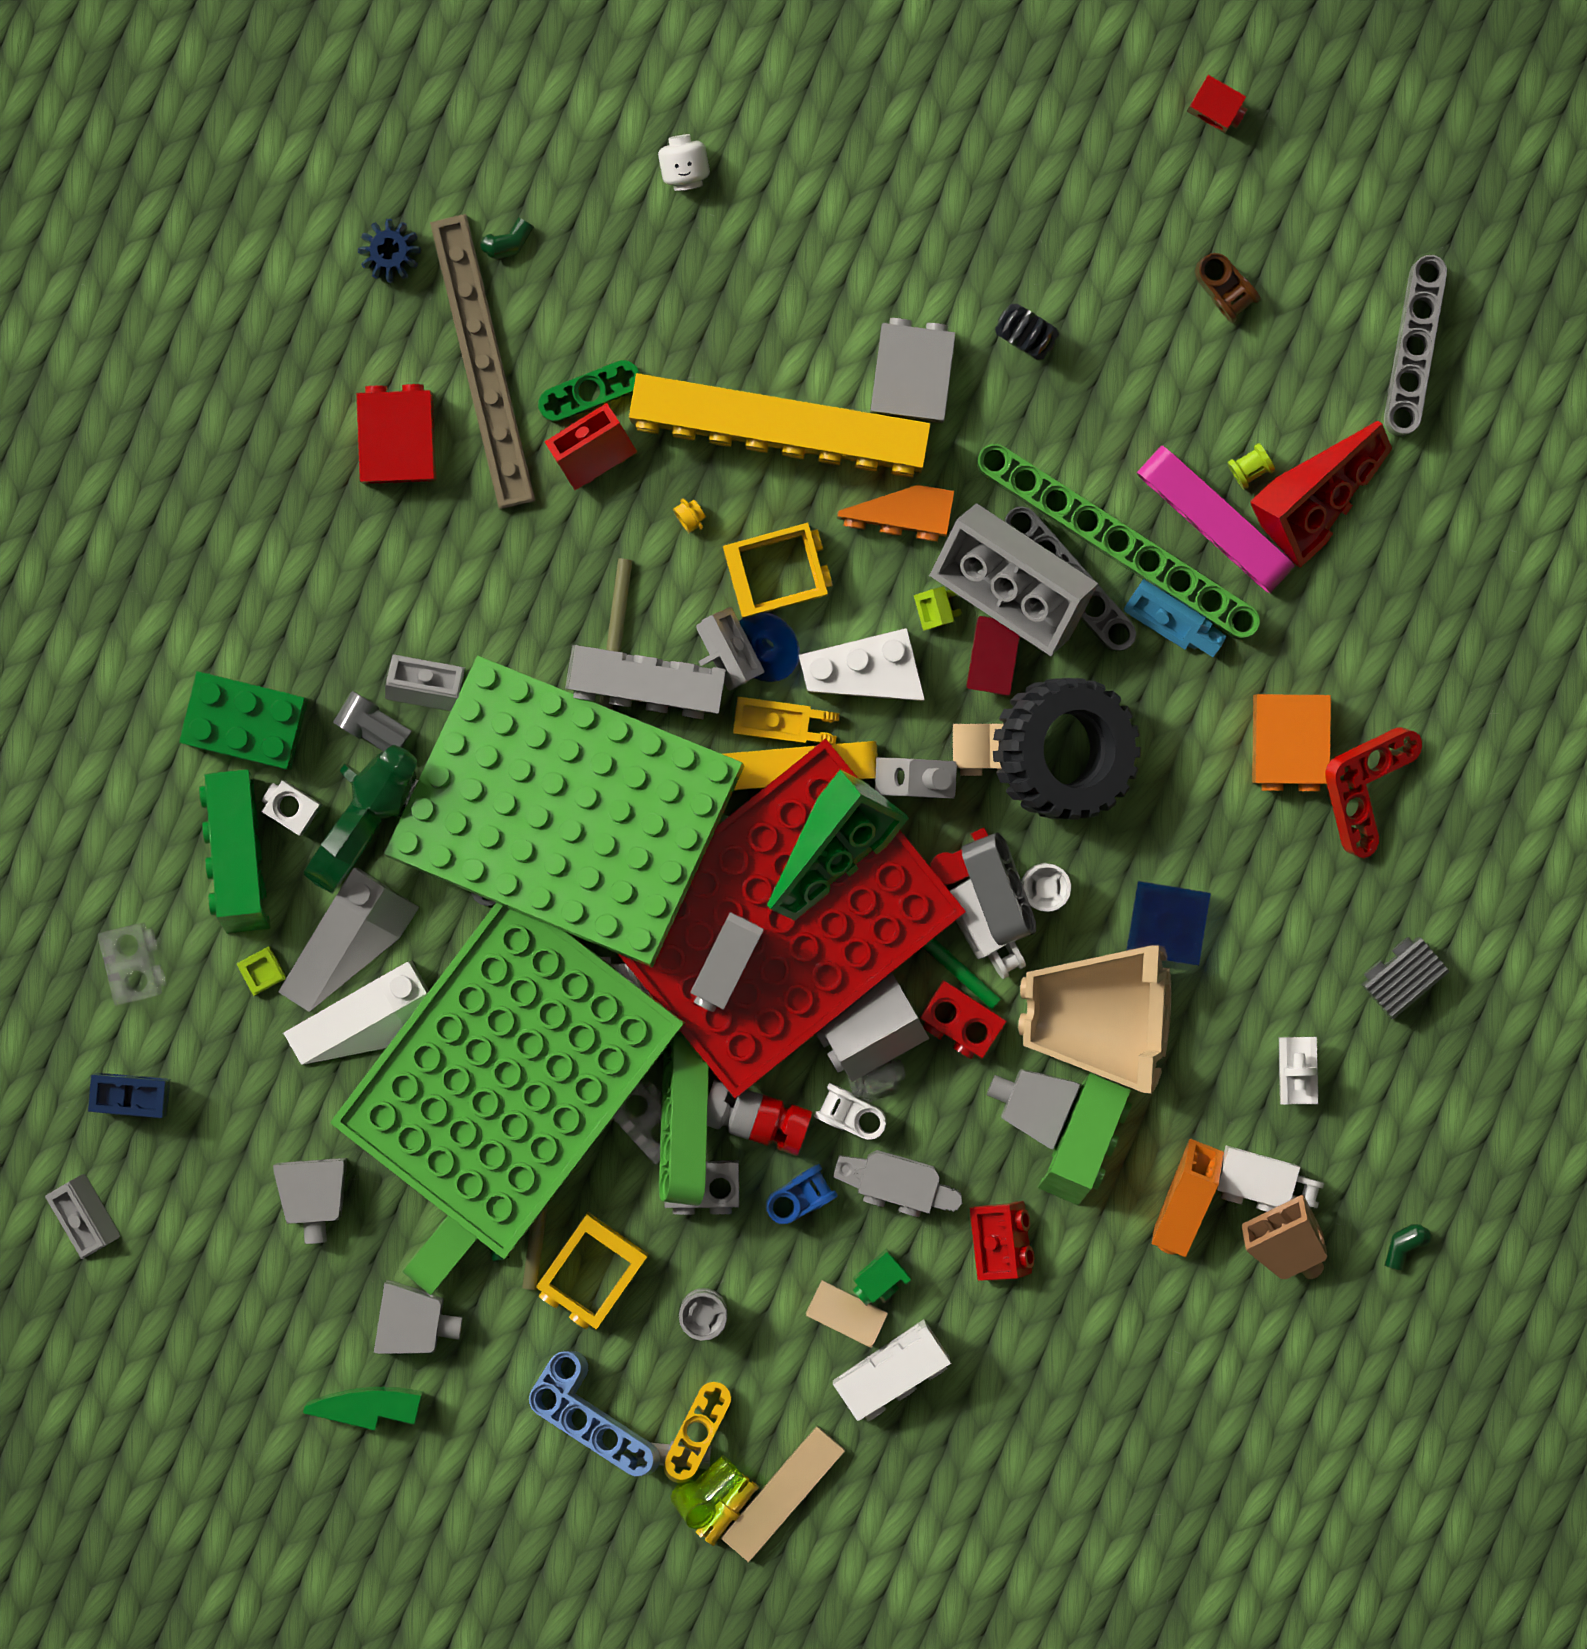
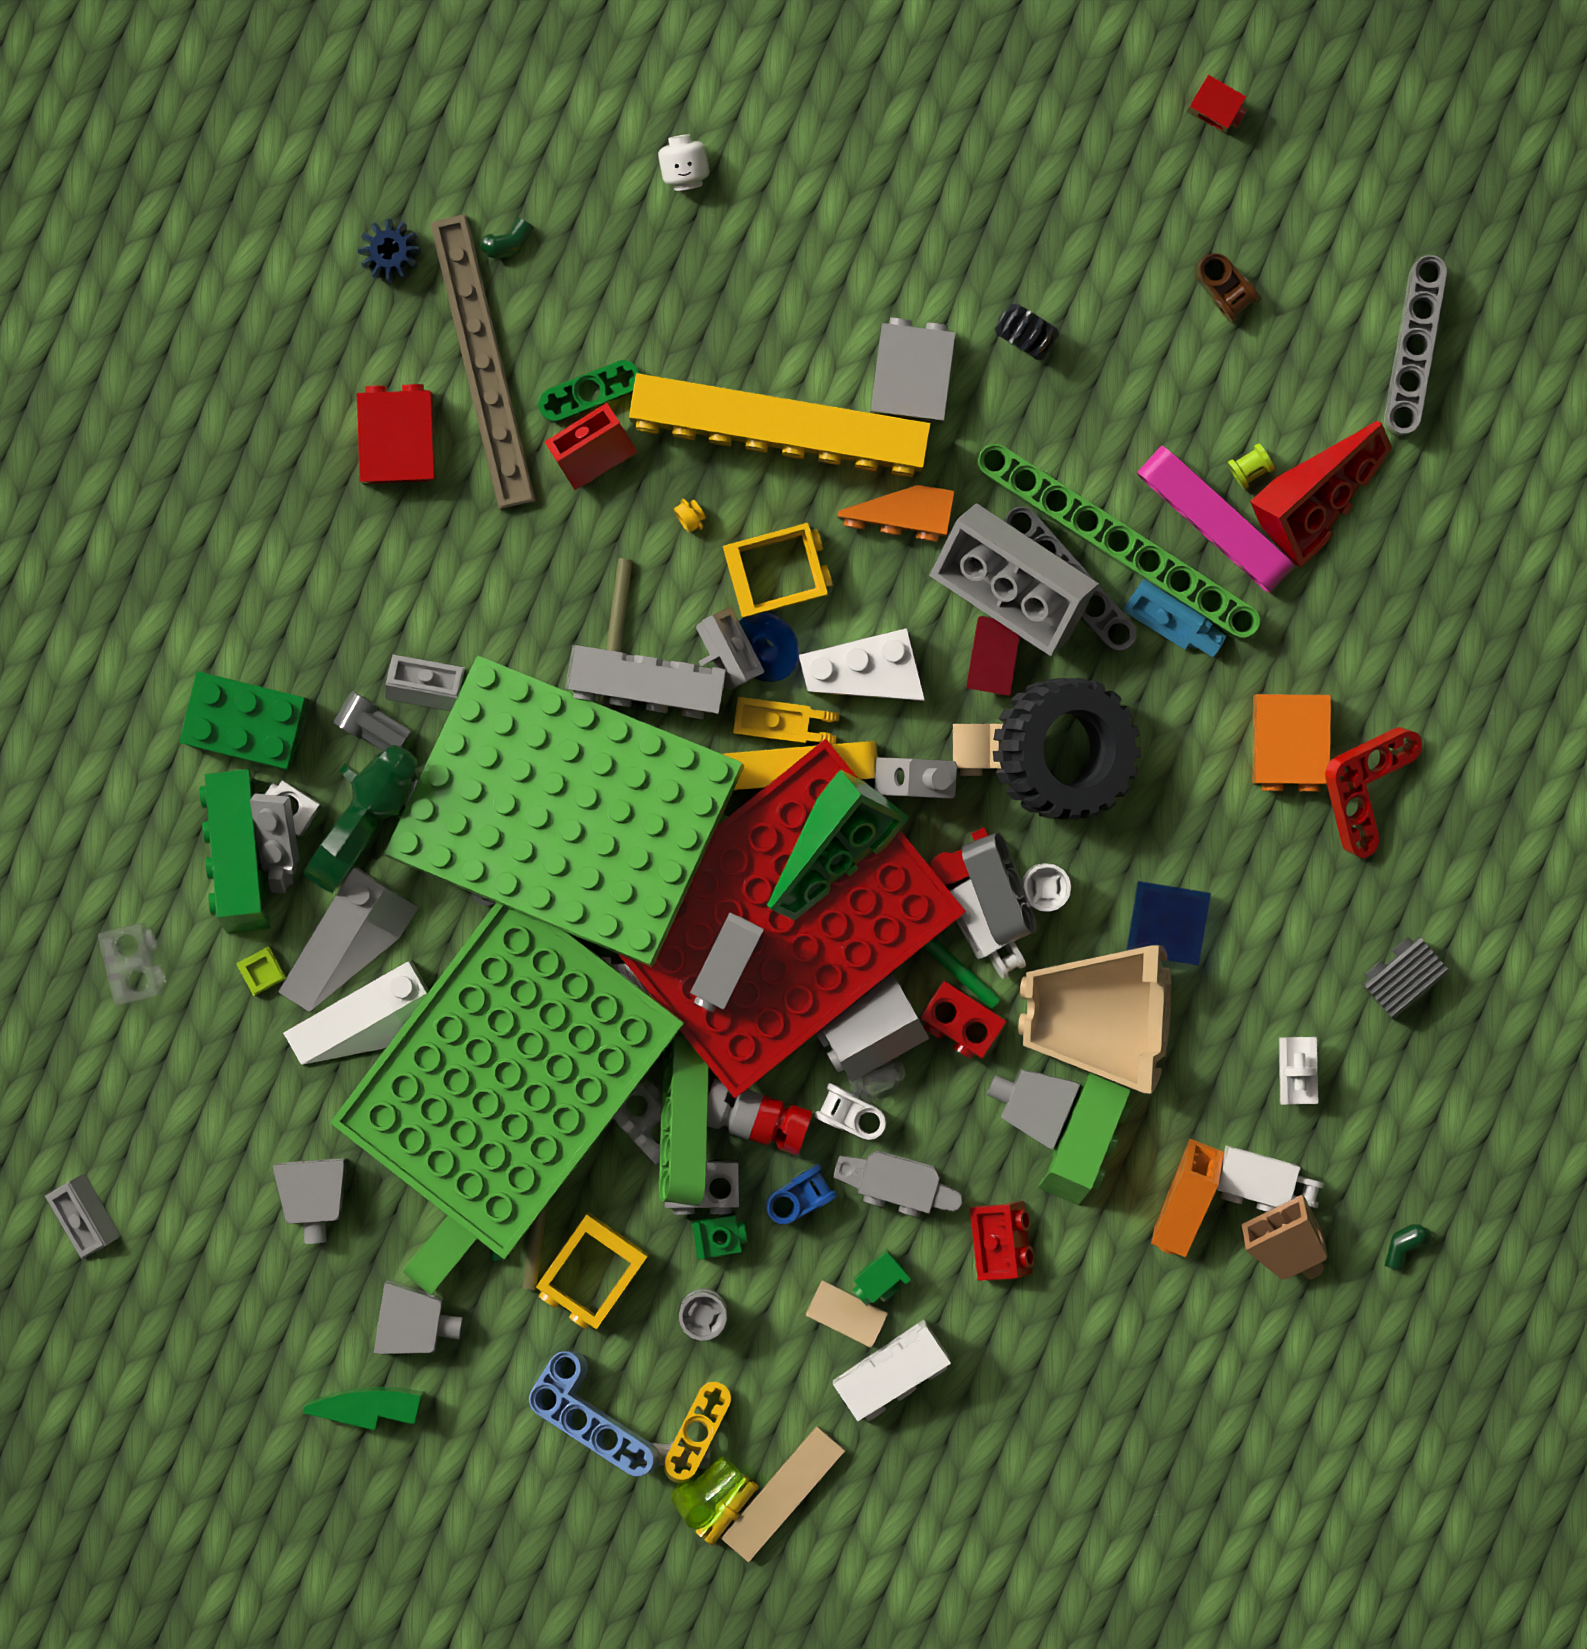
(129, 1095): dark blue brick -> none
(275, 839): none -> light grey hinge
(703, 1236): none -> green brick
(935, 608): lime tile -> none

